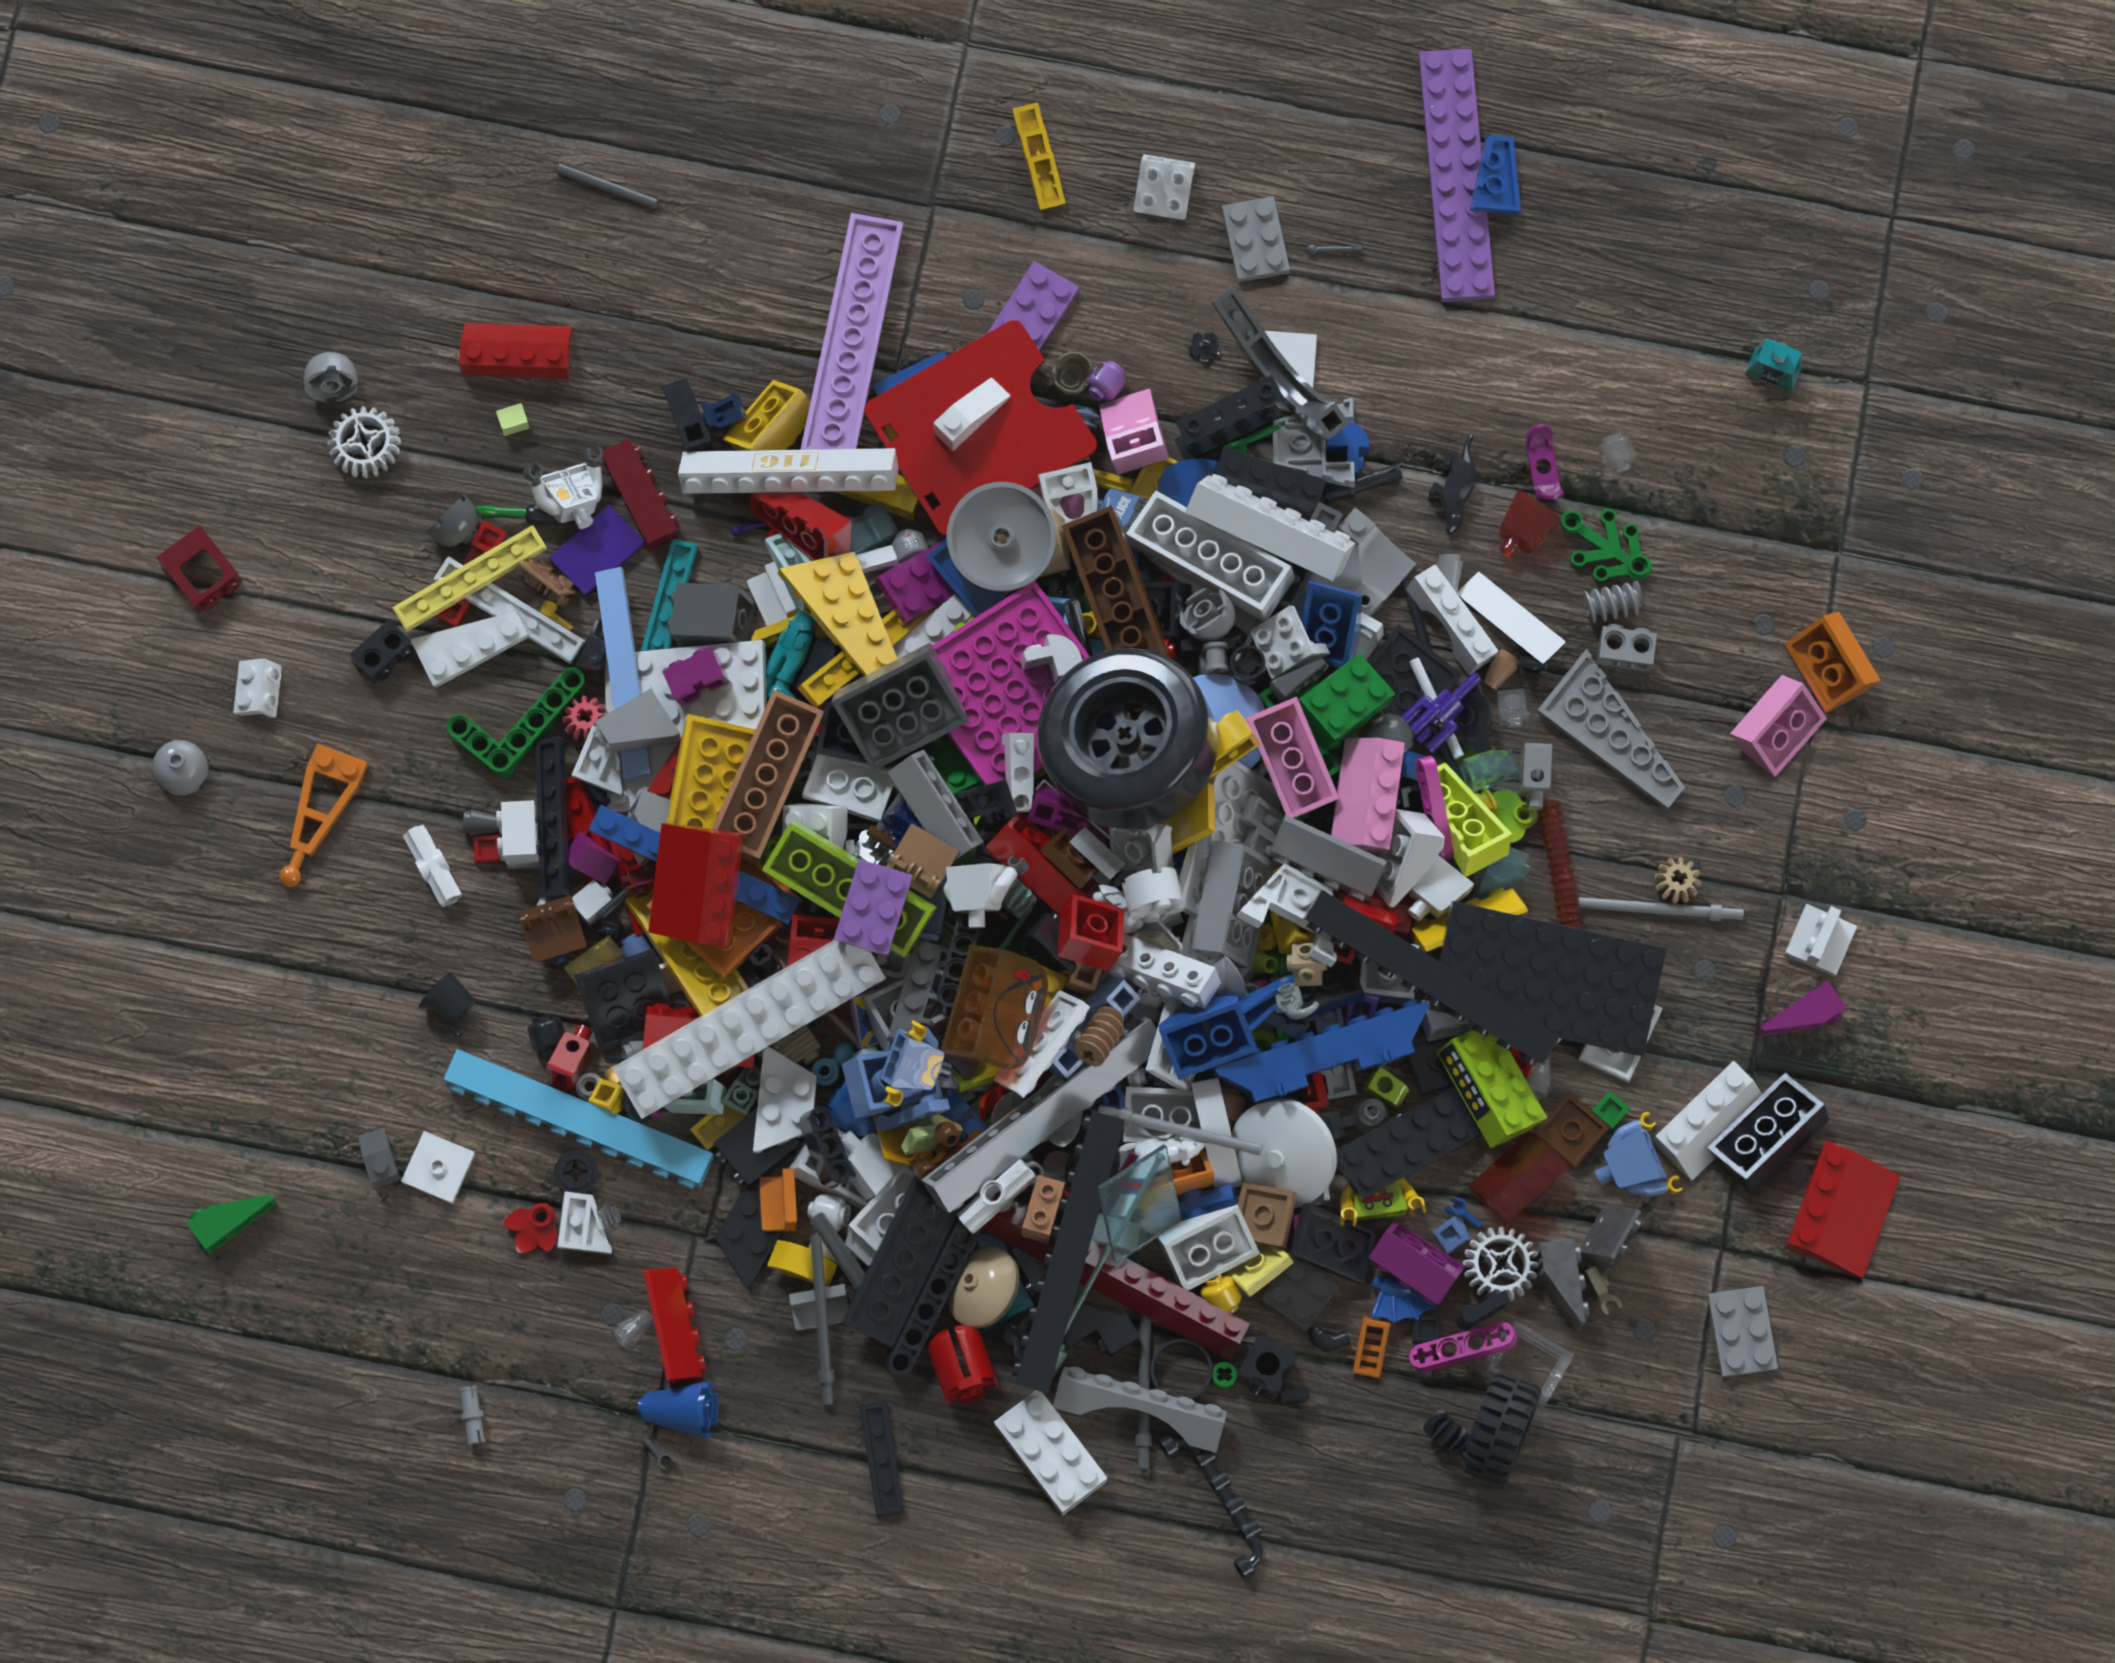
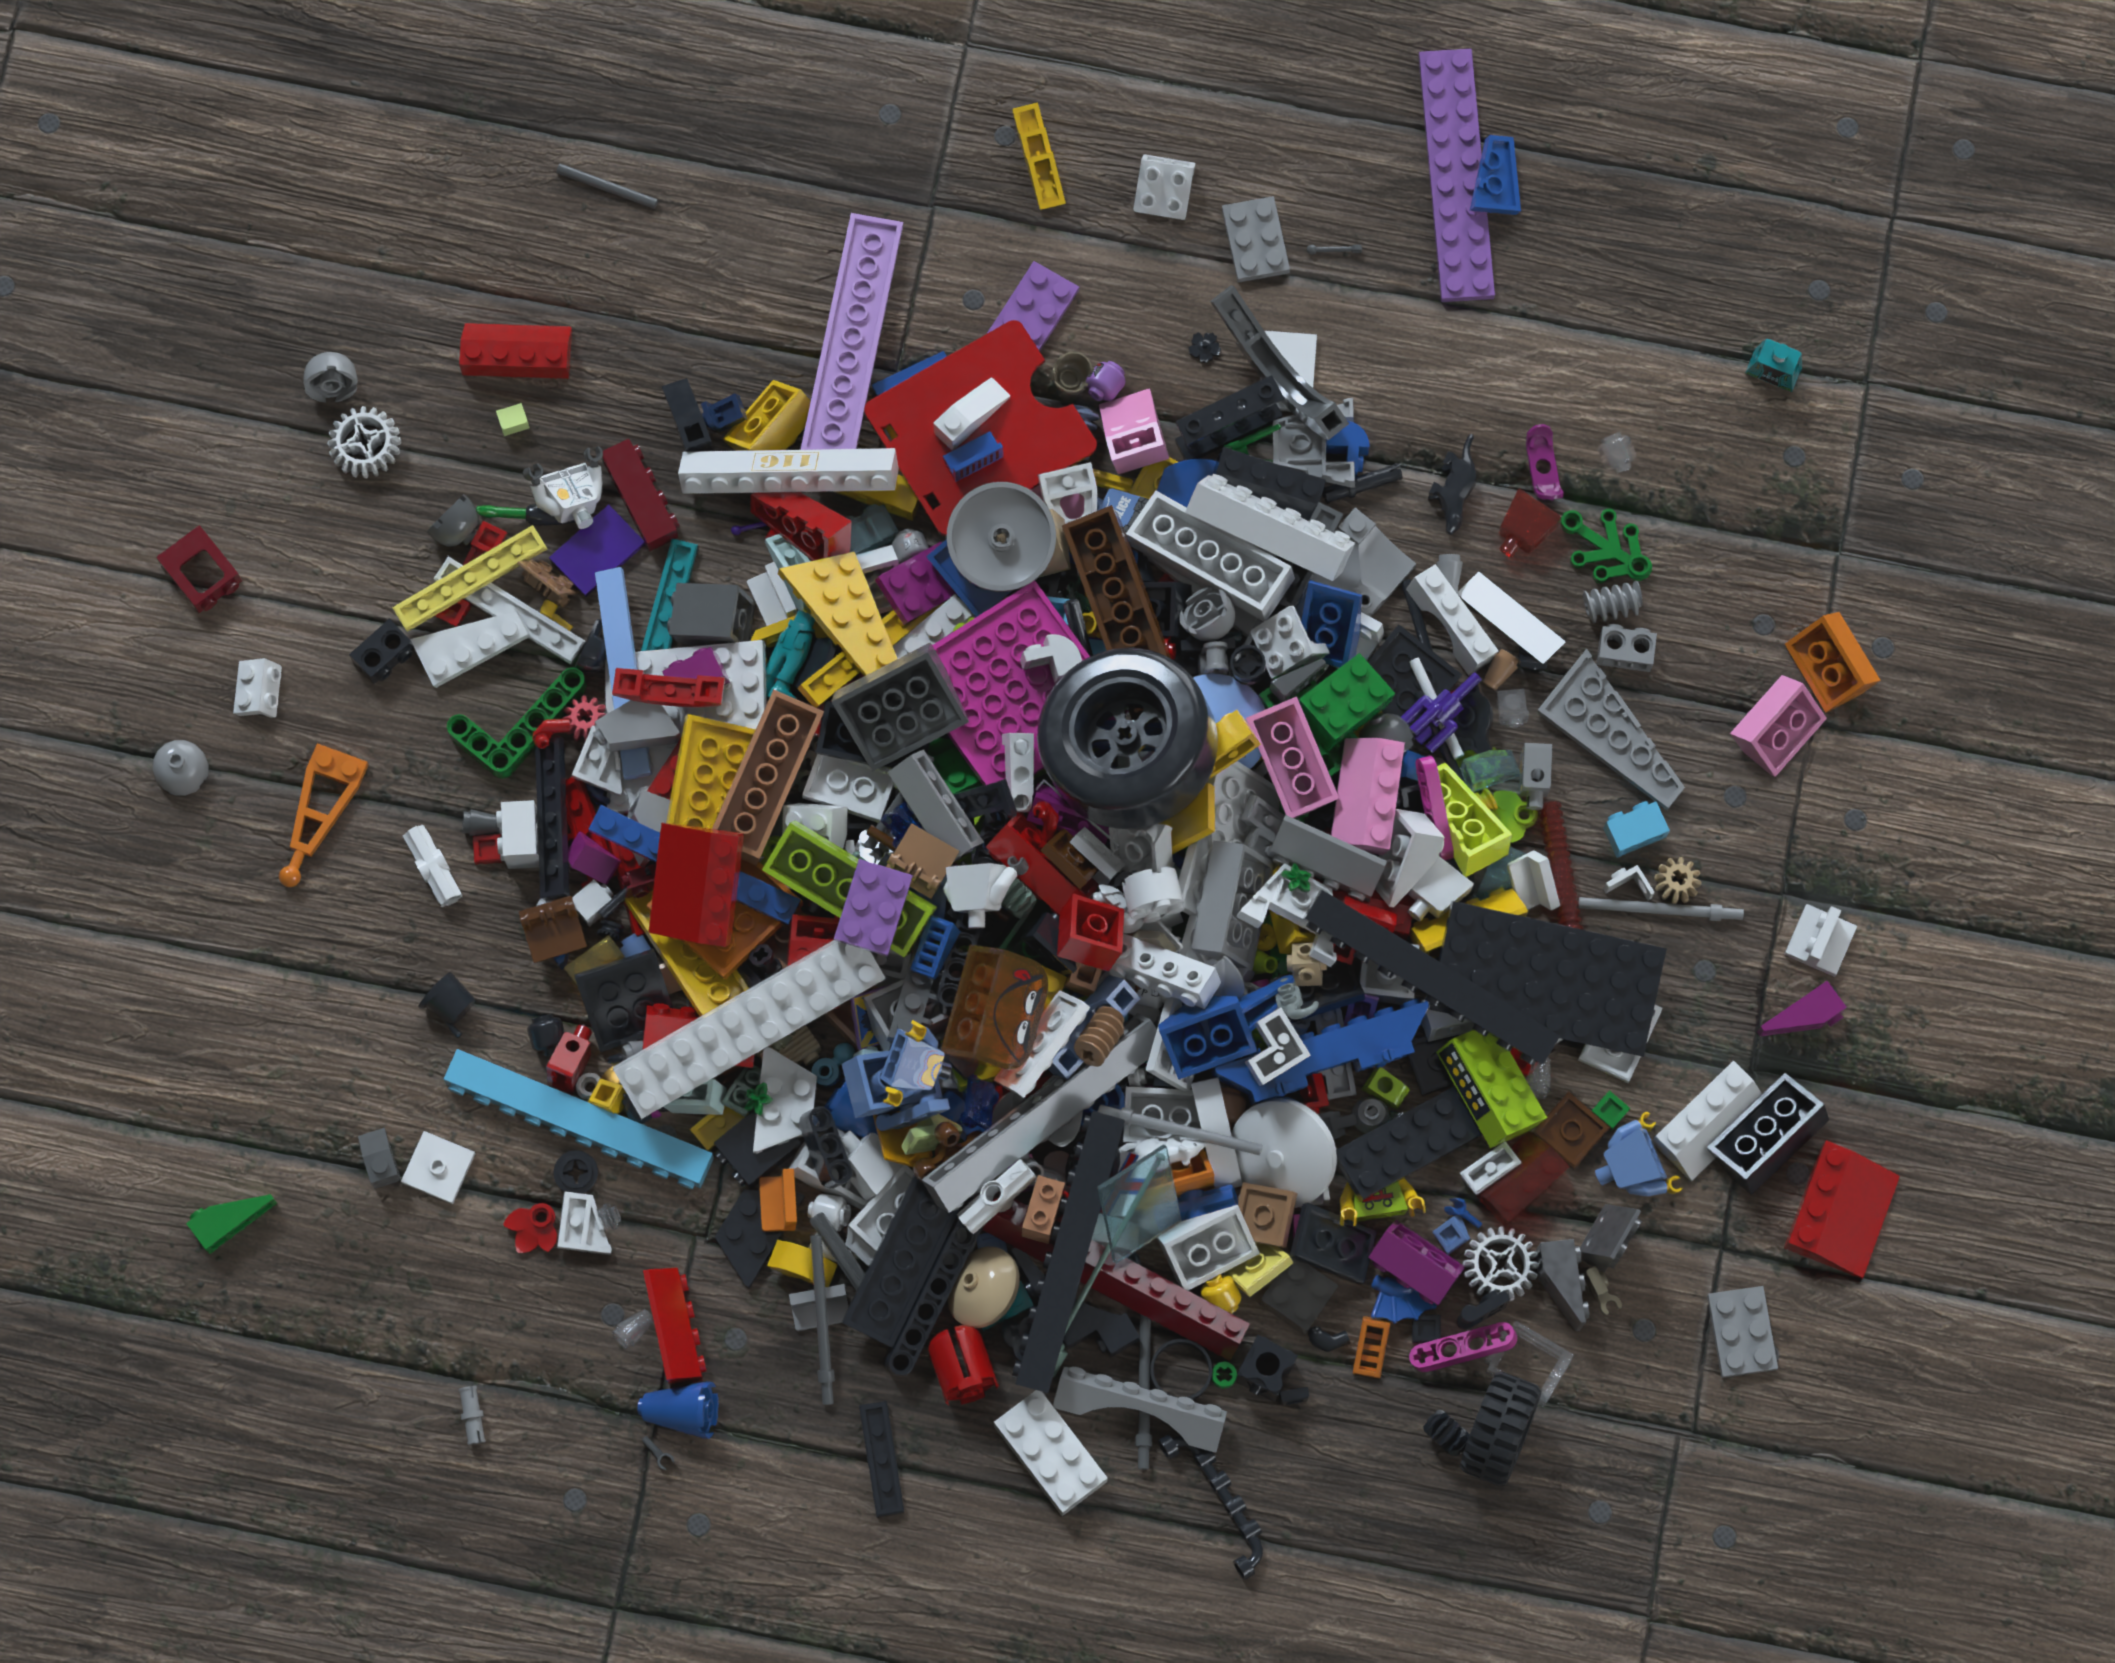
(547, 728): none -> red arm
(668, 690): none -> red slope
(758, 1098): none -> green plant
(930, 934): none -> blue slope
(973, 456): none -> blue panel
(979, 1103): none -> clear blue hips
(1049, 817): none -> red arm
(1283, 1049): none -> white brick
(1298, 878): none -> green plant
(1490, 1168): none -> white slope
(1533, 880): none -> white panel
(1623, 876): none -> white bracket
(1636, 828): none -> medium azure brick

